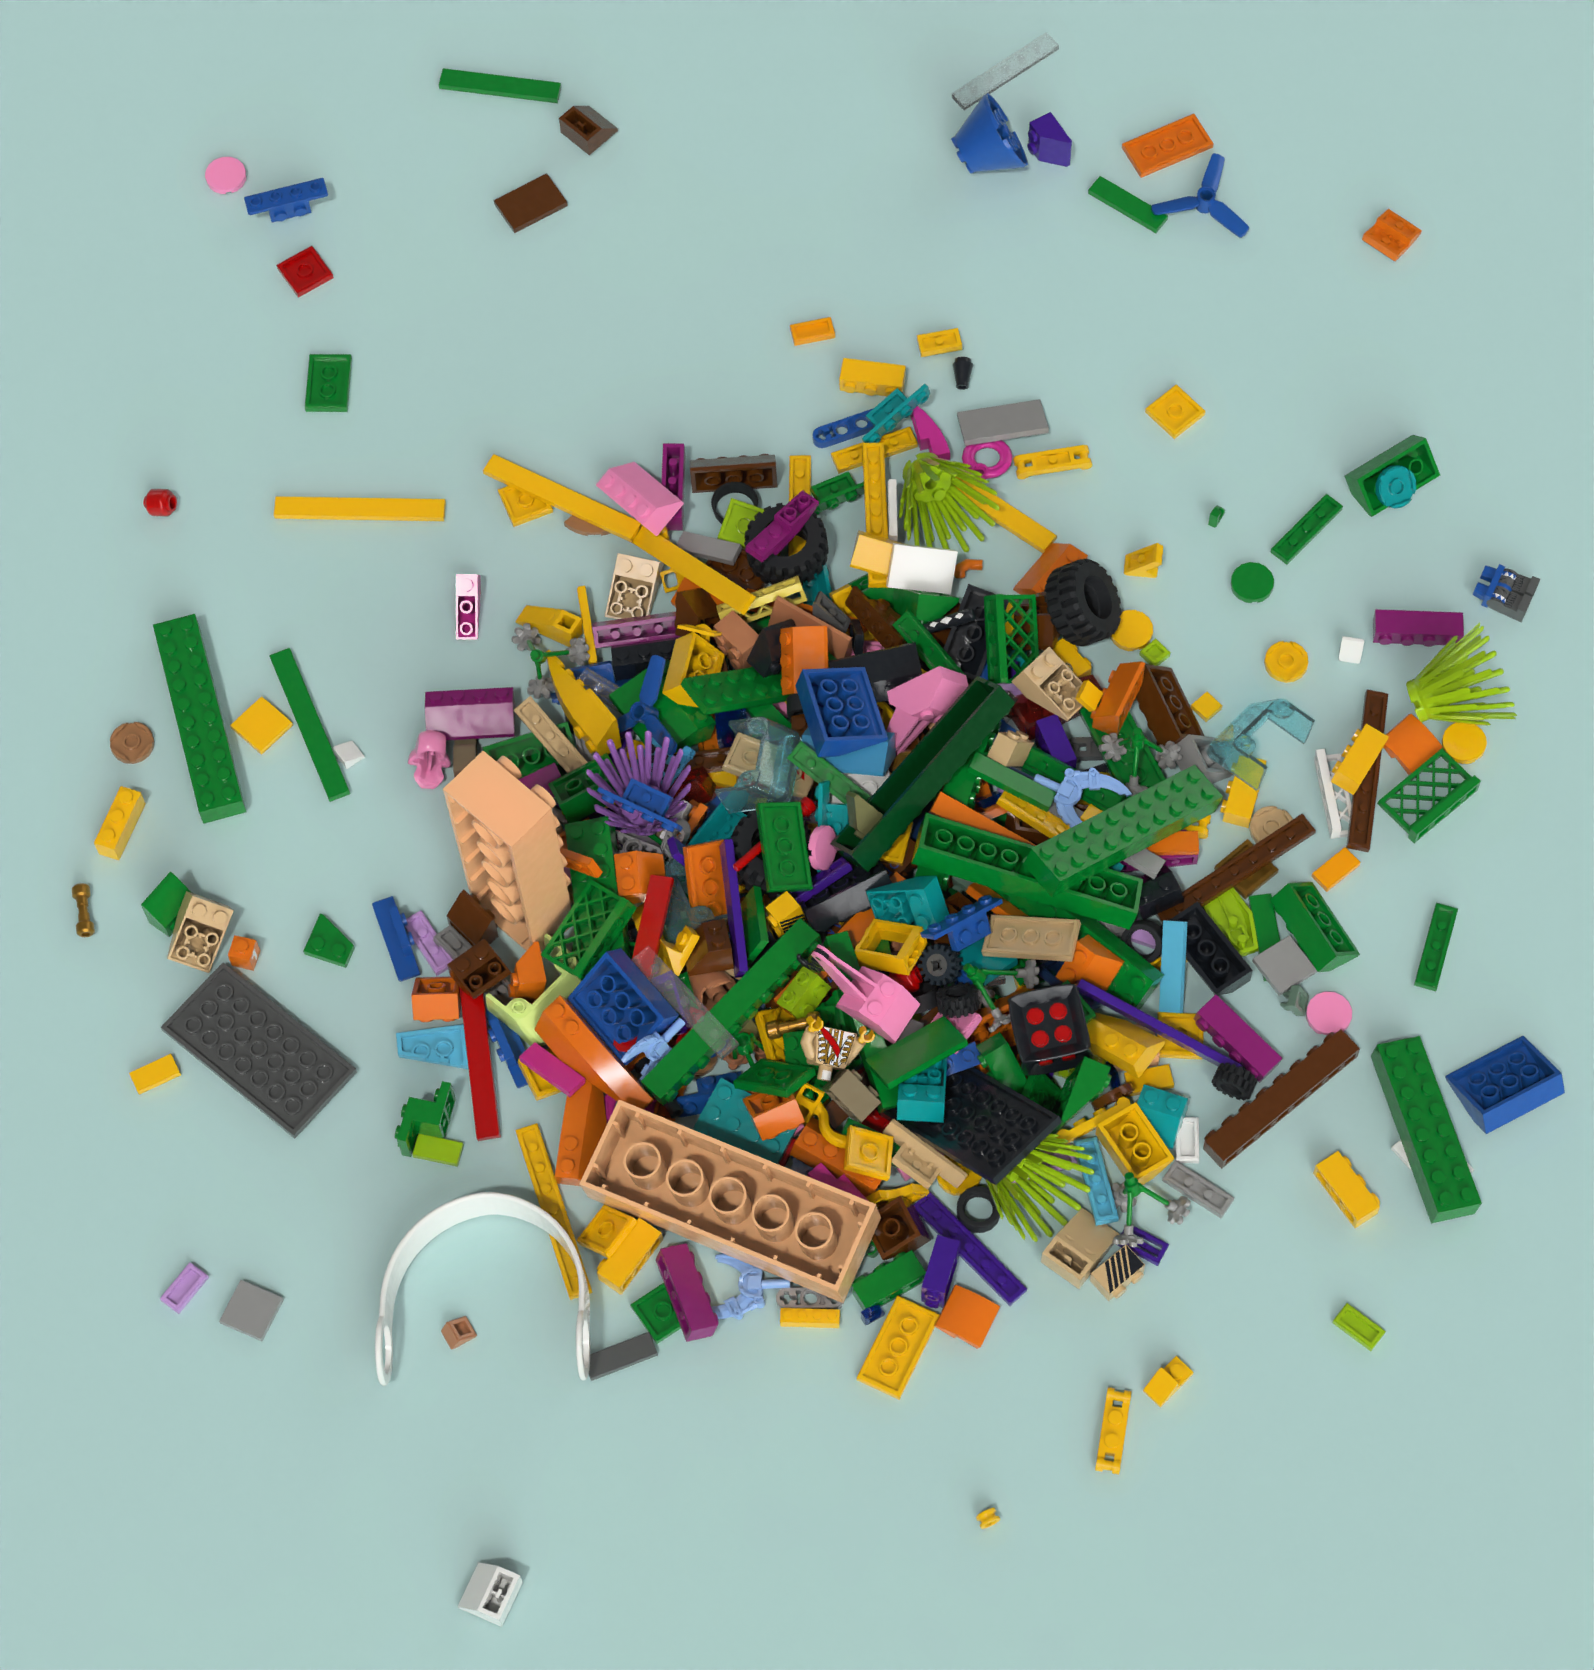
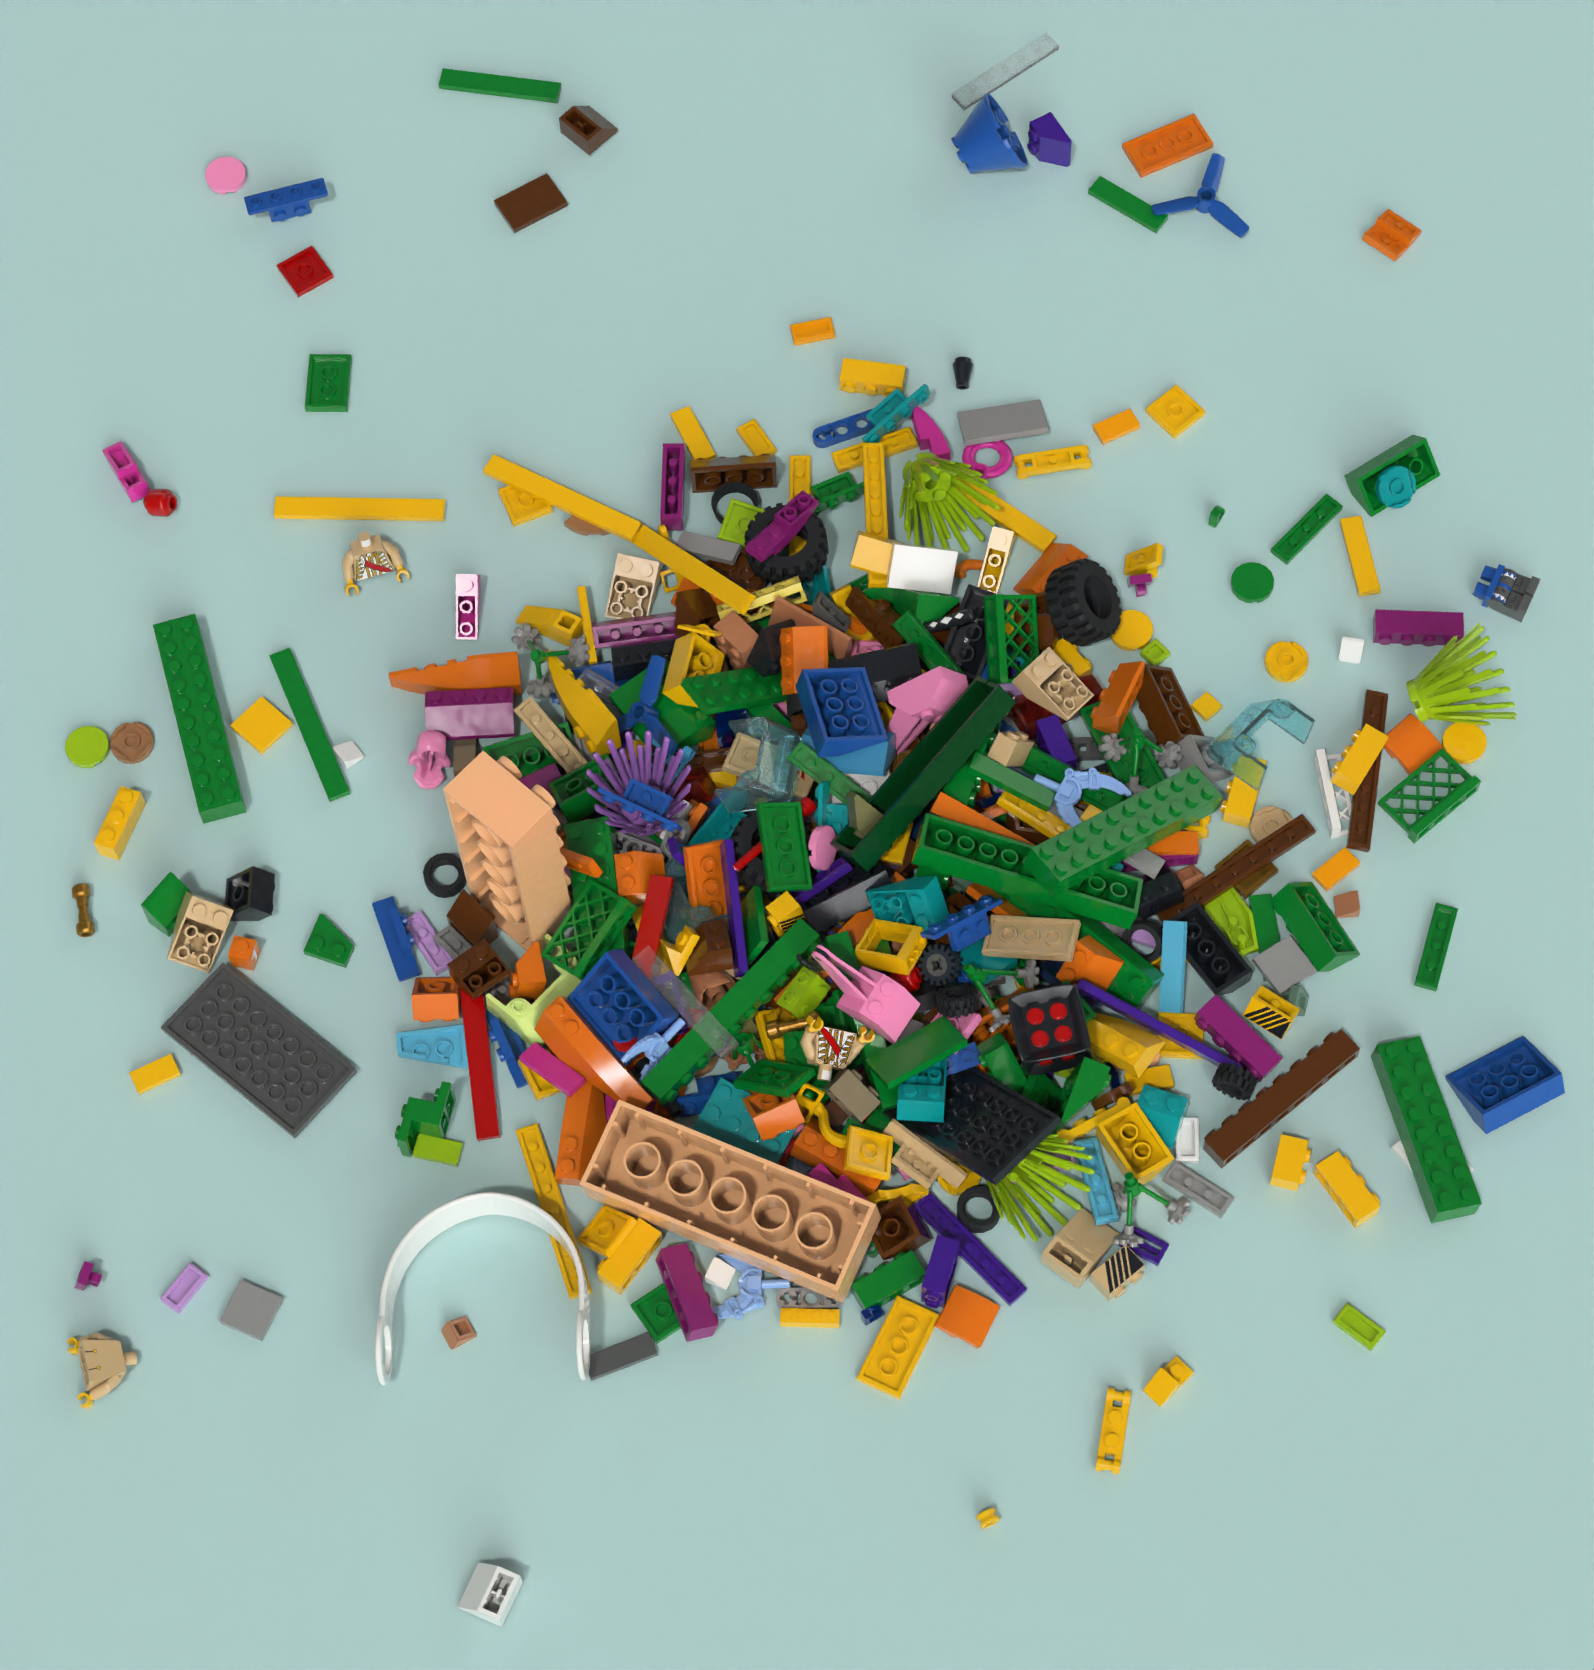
(87, 746): none -> lime tile
(87, 1277): none -> magenta tile
(101, 1364): none -> tan torso
(126, 471): none -> dark pink slope
(250, 894): none -> black slope
(369, 558): none -> torso
(448, 890): none -> black tyre
(477, 672): none -> orange wedge
(640, 495): bright pink slope -> none
(692, 434): none -> yellow tile
(719, 1274): none -> white slope
(755, 439): none -> yellow tile
(857, 636): black tile -> none
(877, 1121): none -> green tile
(892, 510): white tile -> none
(939, 342): yellow plate -> none
(996, 559): none -> slope
(1089, 695): yellow tile -> none
(1116, 426): none -> light orange tile
(1139, 583): none -> magenta tile
(1188, 876): none -> nougat slope
(1271, 1012): none -> yellow brick
(1289, 1163): none -> yellow brick
(1328, 1013): bright pink tile -> none
(1347, 905): none -> nougat slope
(1359, 556): none -> yellow tile

